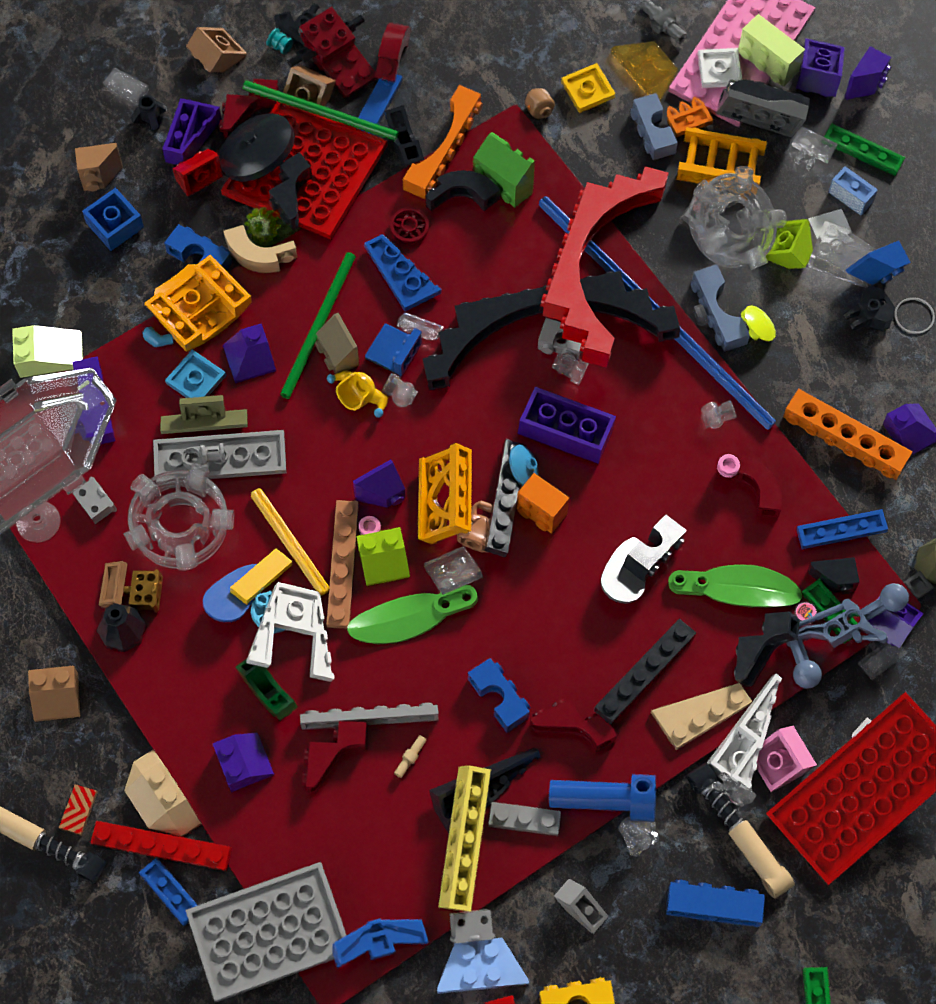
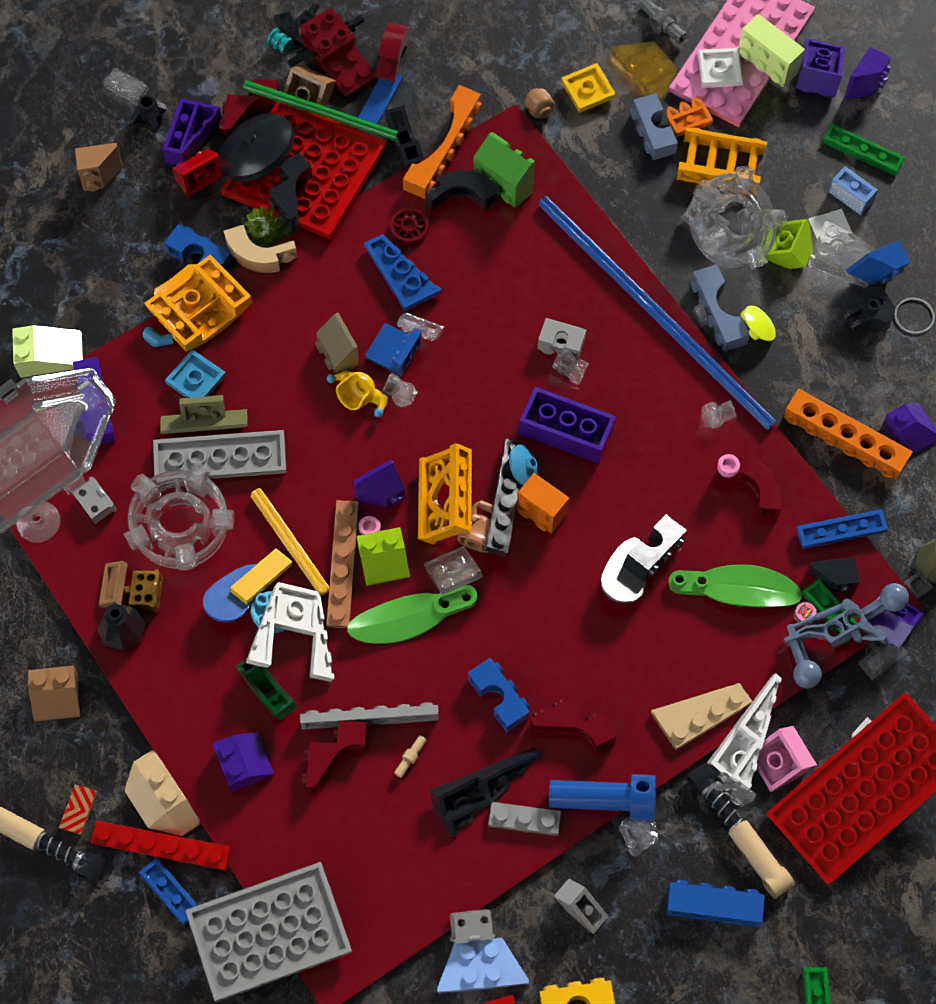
(113, 219): blue brick -> none
(204, 454): light grey connector -> none
(215, 49): medium nougat slope -> none
(249, 354): dark purple slope -> none
(318, 323): green piece -> none
(378, 939): blue plate -> none
(464, 838): light yellow brick -> none
(483, 317): black arch -> none
(565, 294): arch -> none
(644, 671): black plate -> none
(756, 650): black arch -> none
(763, 106): dark grey piece -> none
(814, 145): clear hinge -> none

